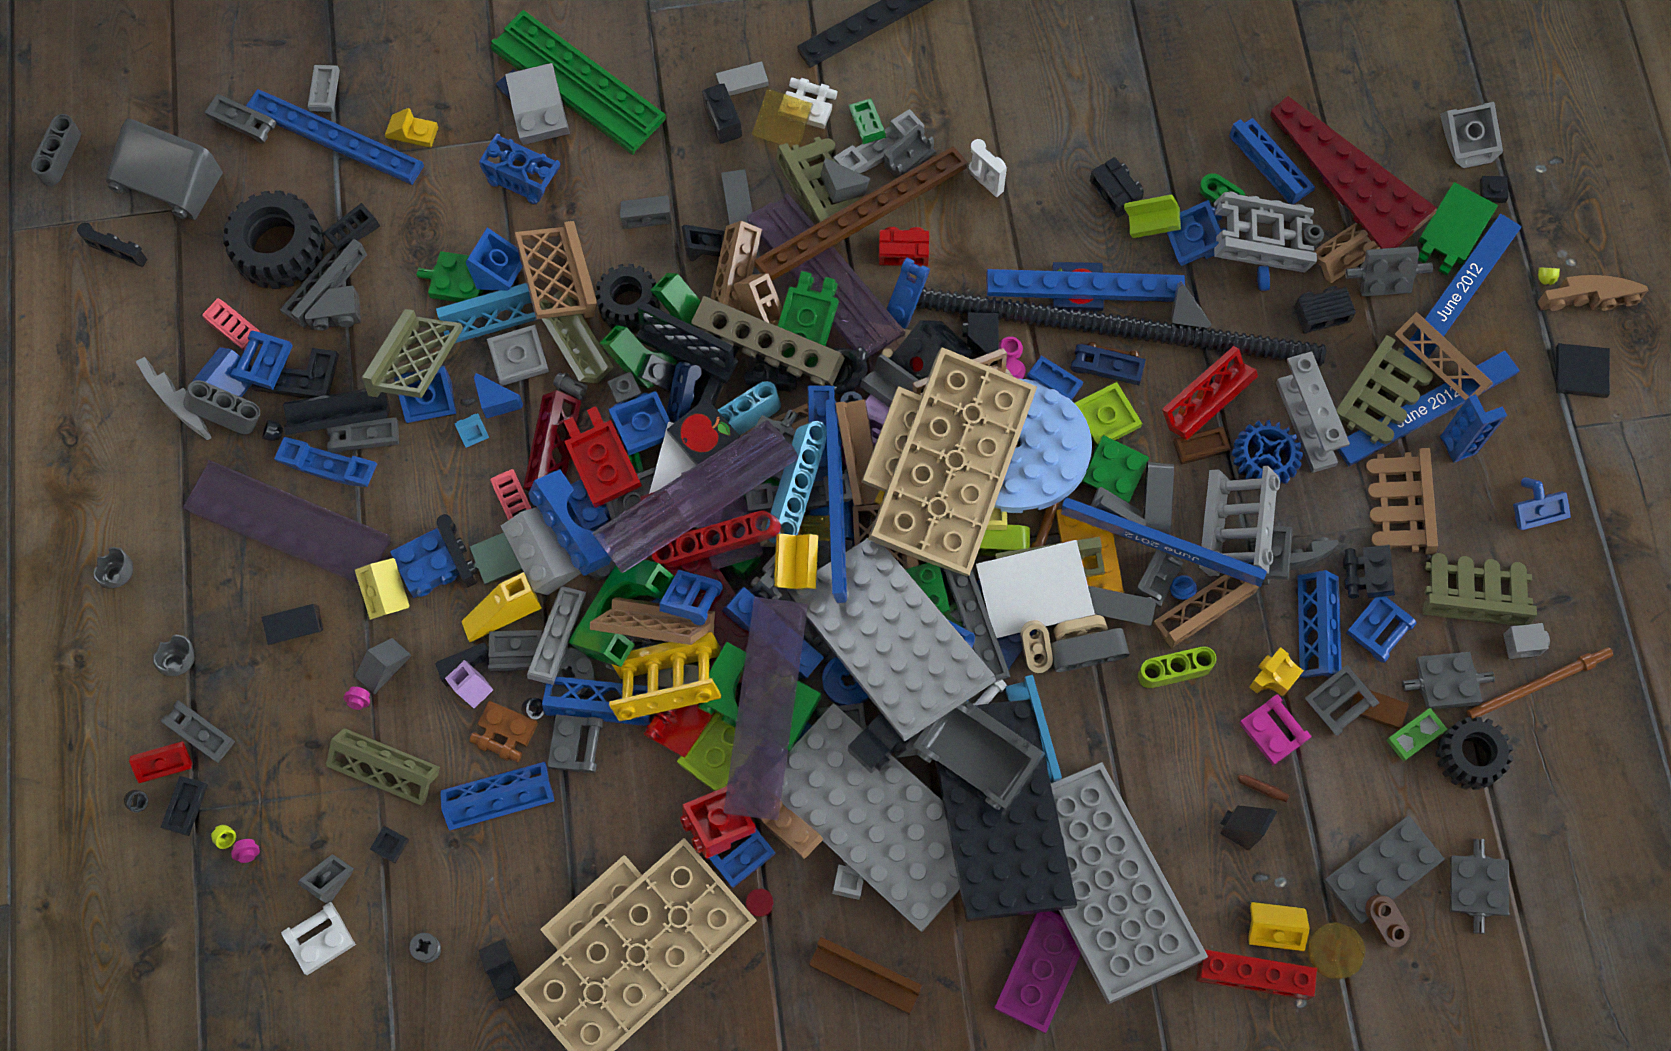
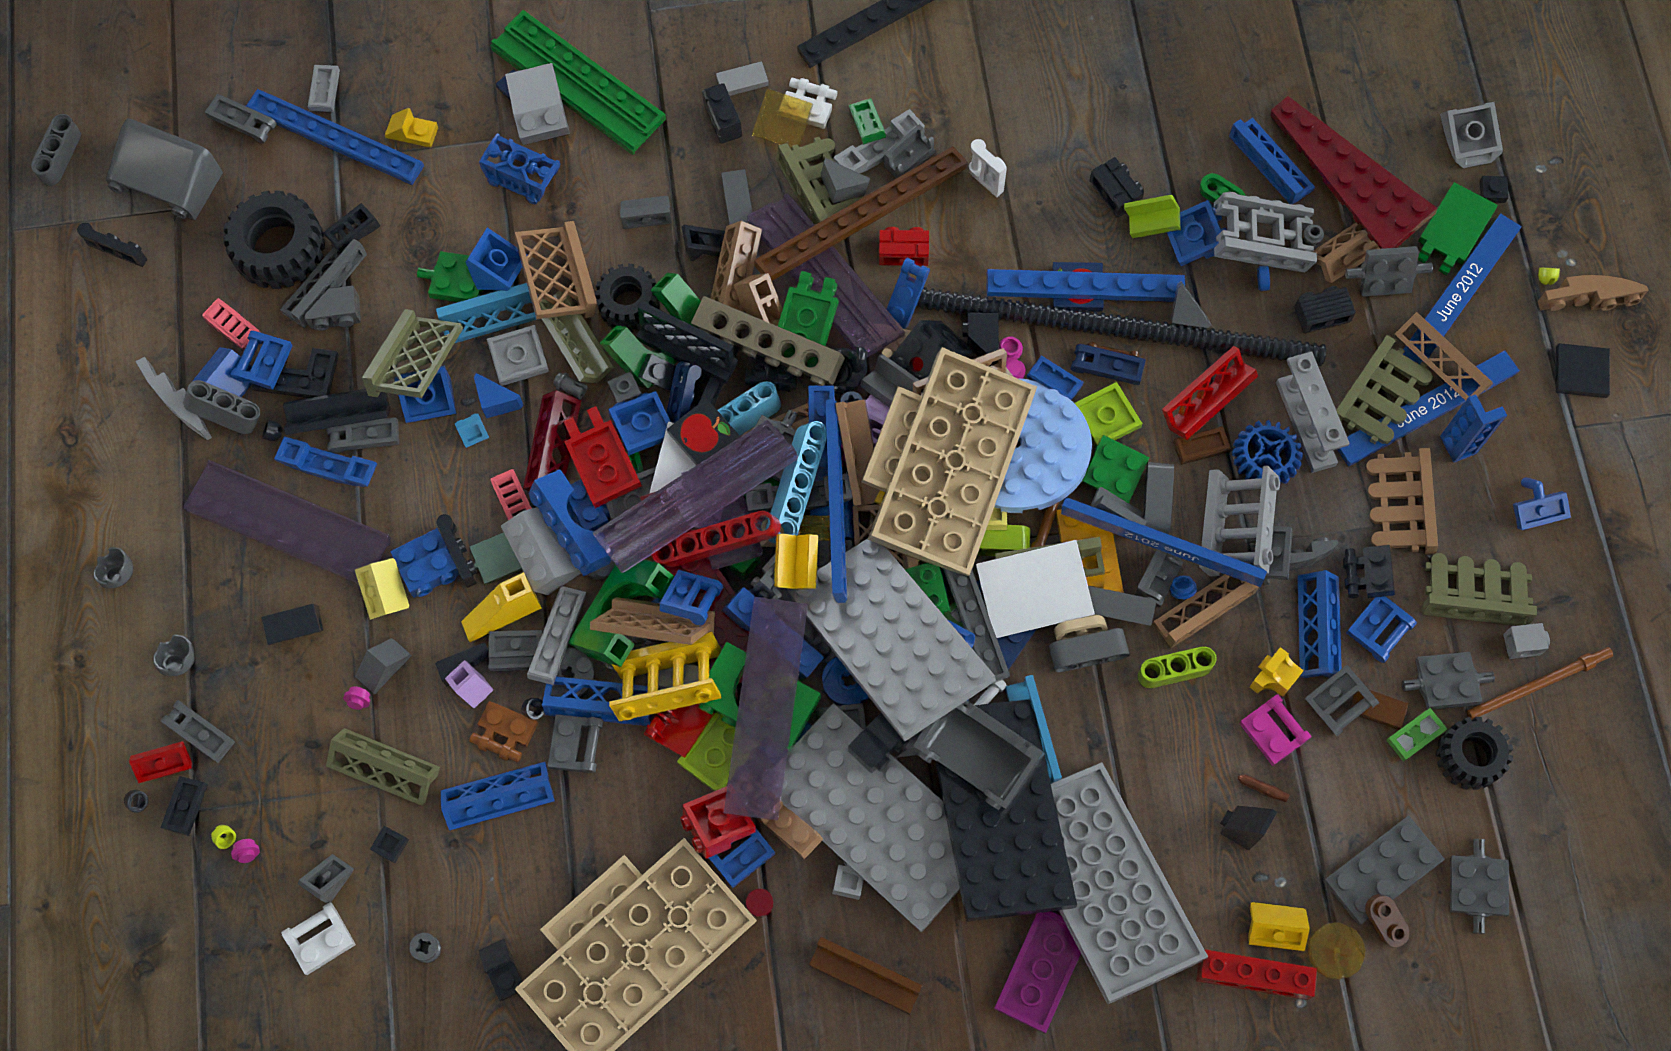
(1035, 645): tan plate -> none

